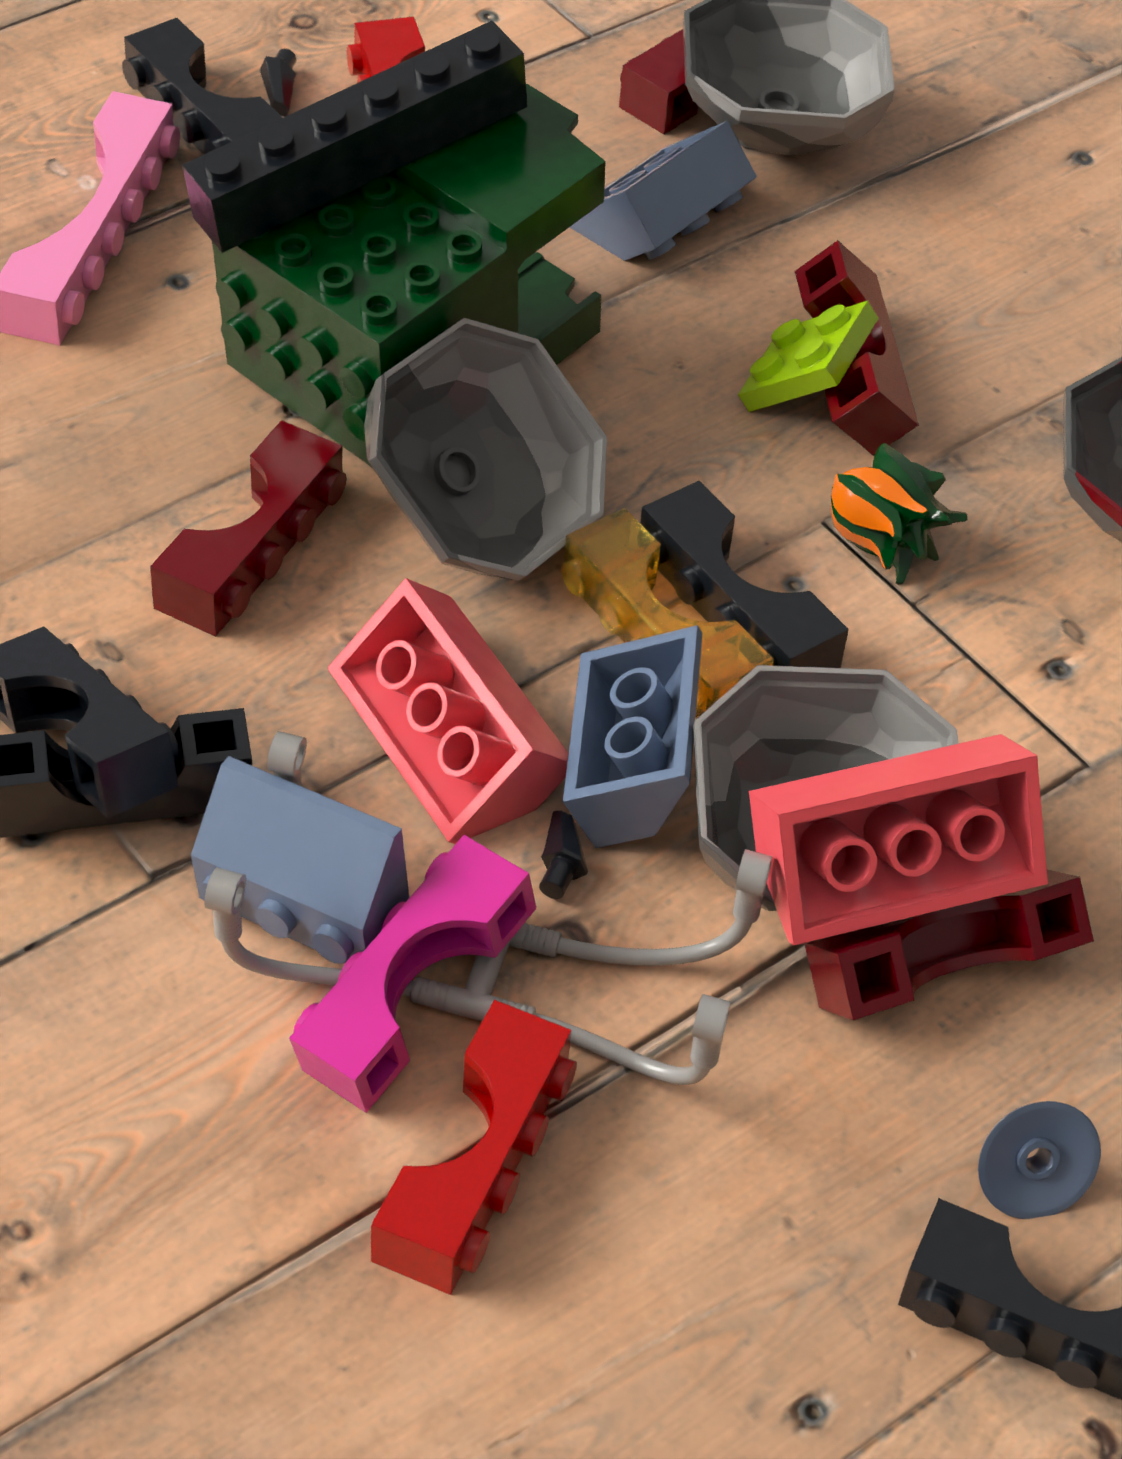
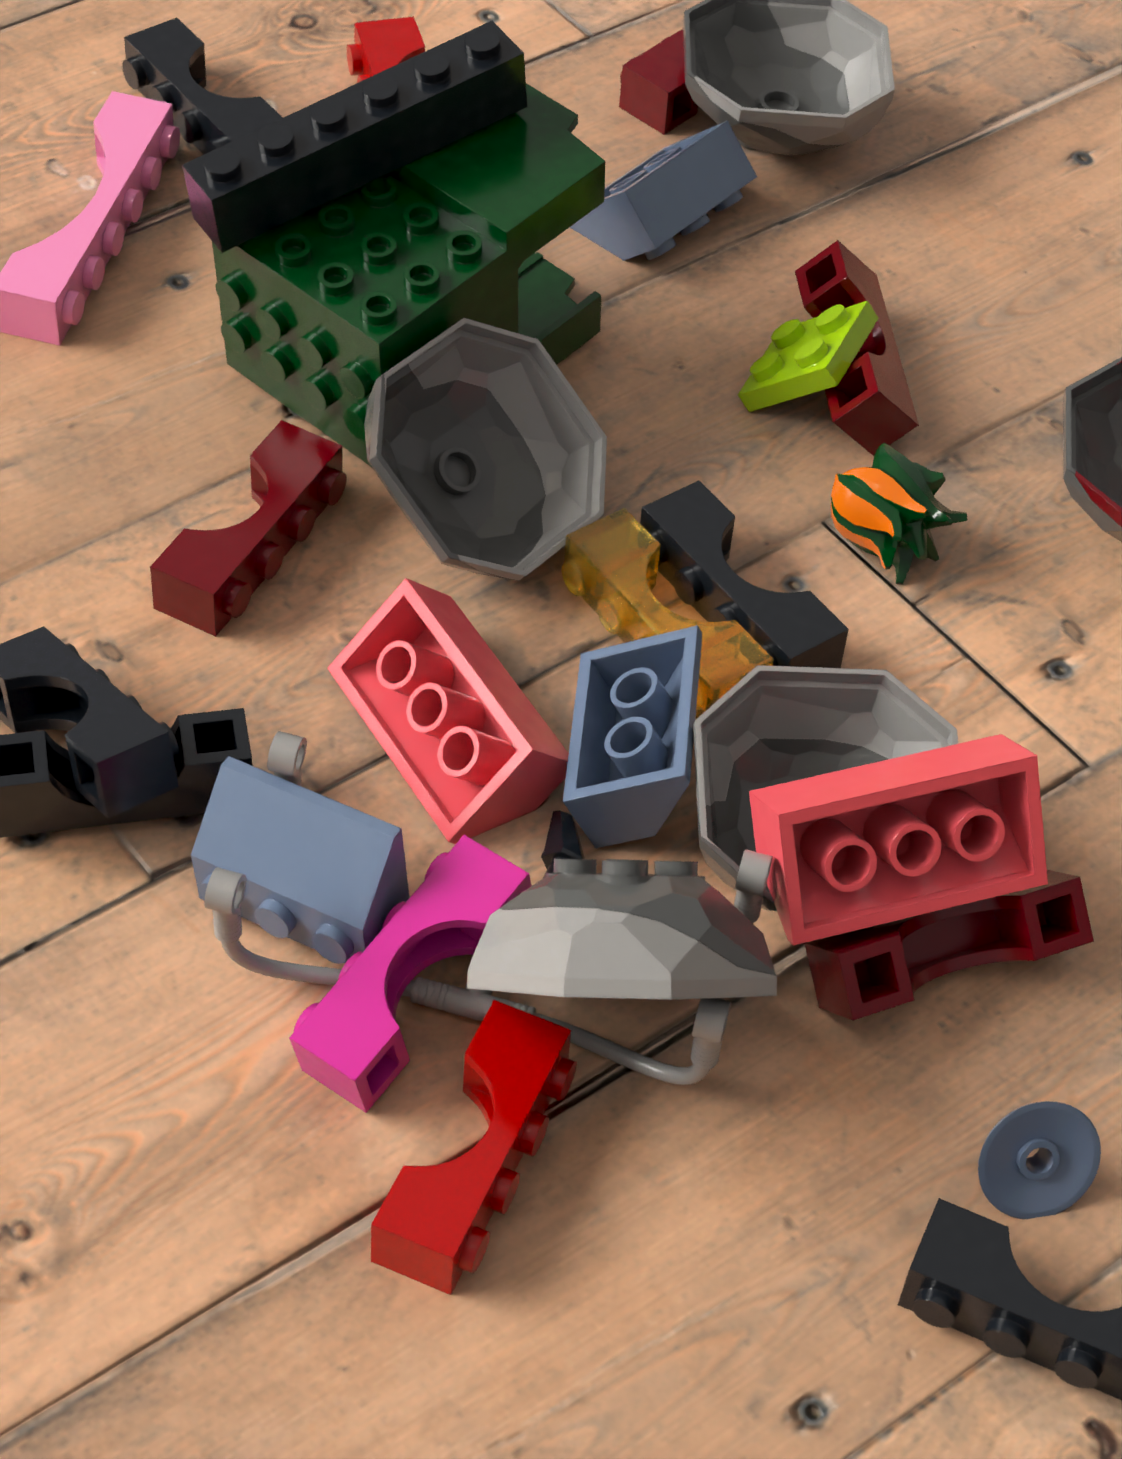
(279, 79): black bar -> none
(622, 937): none -> light grey rock

